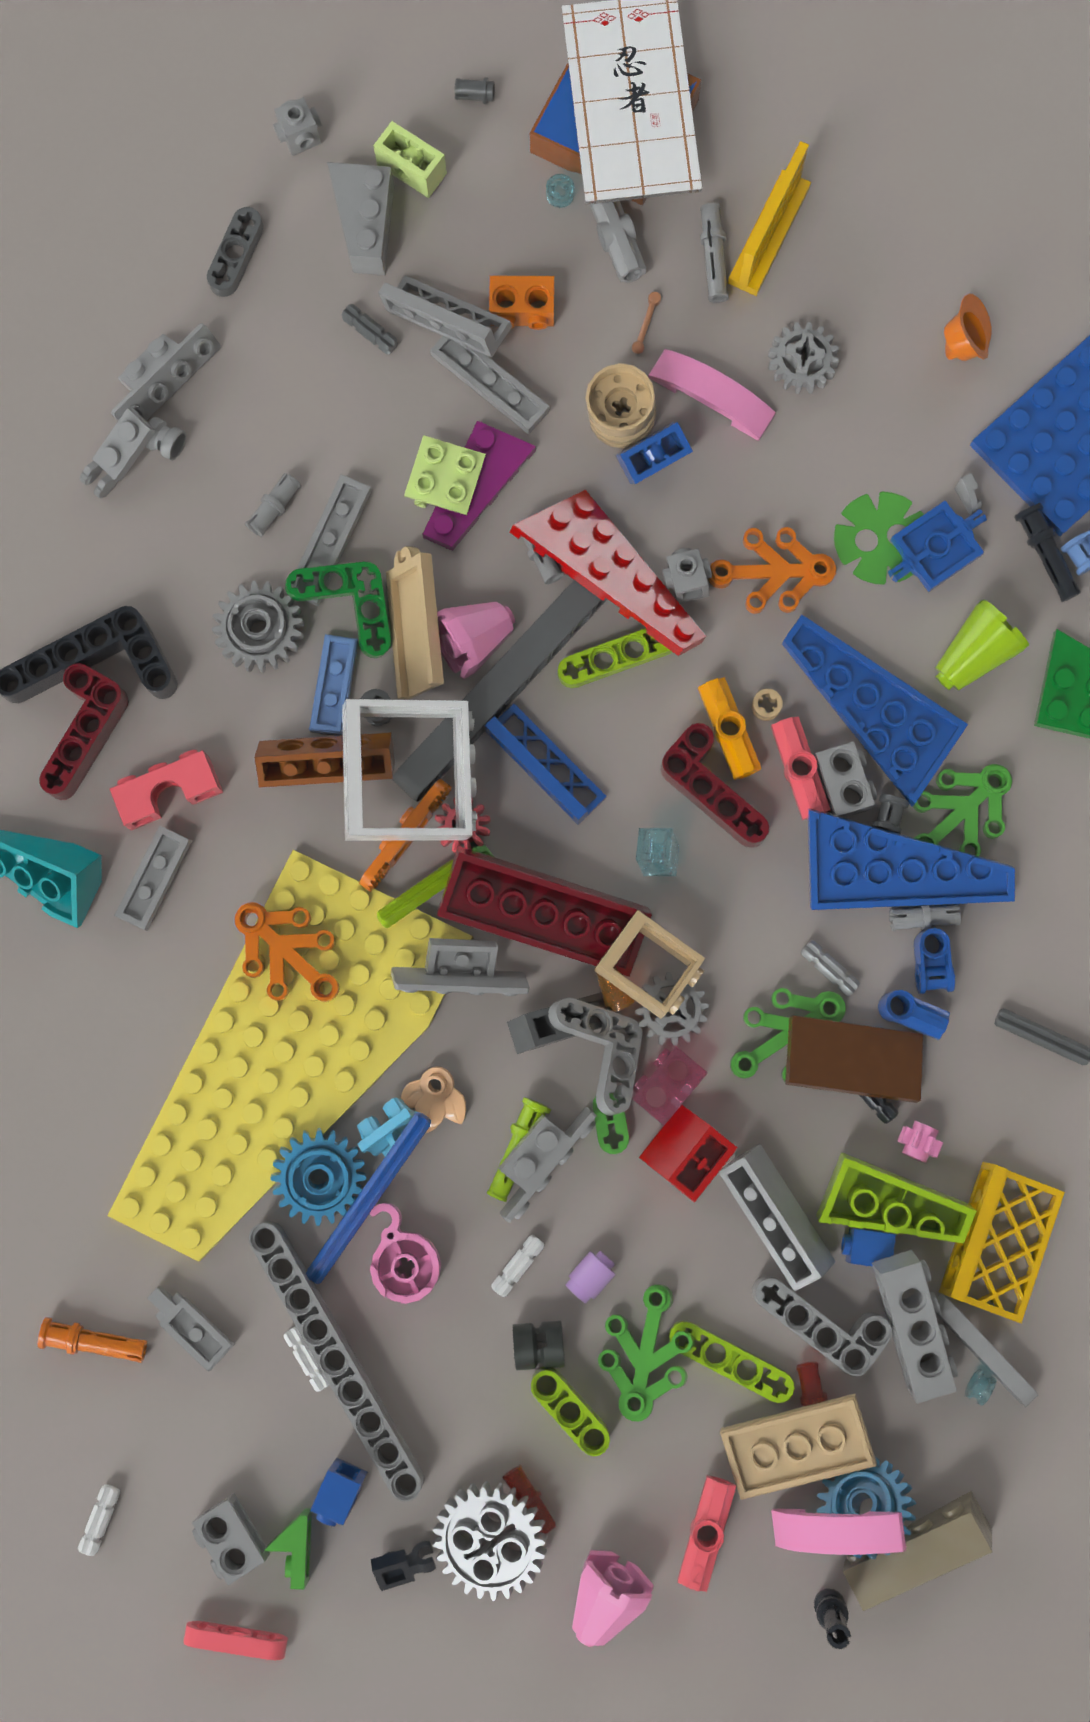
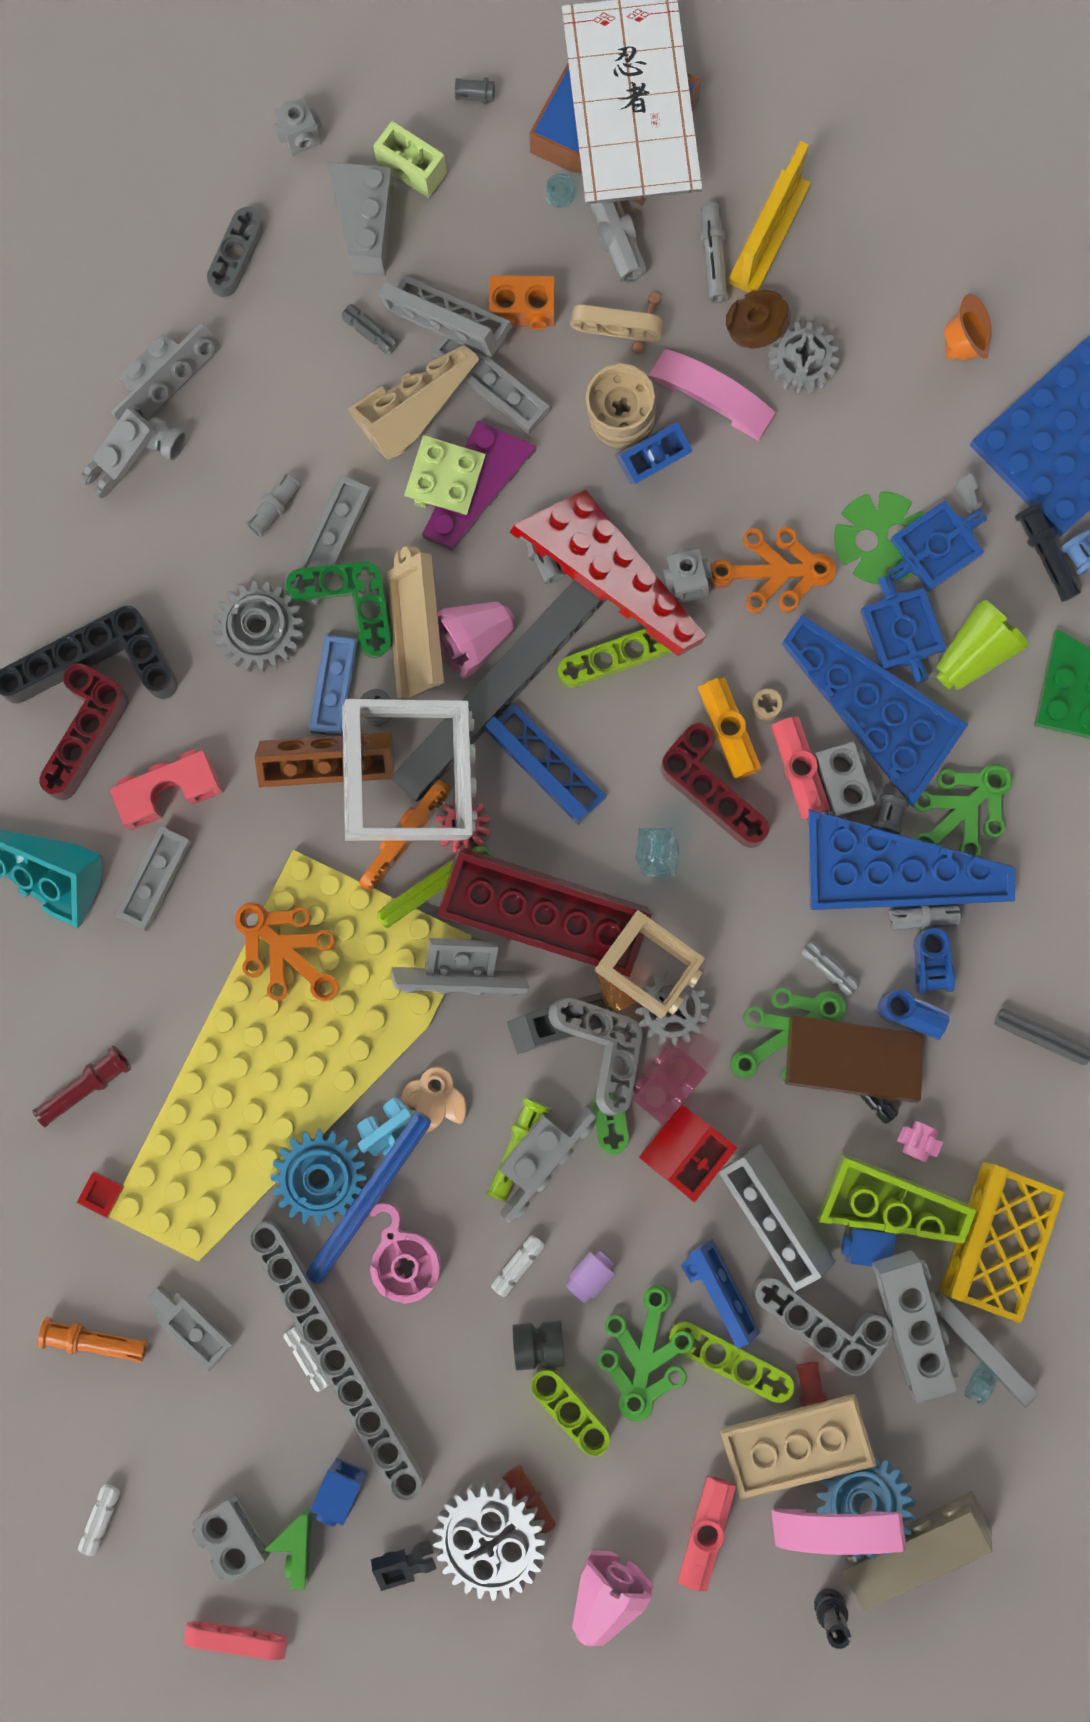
(94, 1078): none -> dark red pin
(100, 1194): none -> red plate
(400, 414): none -> tan wedge
(617, 323): none -> tan beam
(708, 1265): none -> blue hinge
(758, 319): none -> reddish brown tile
(903, 629): none -> blue plate

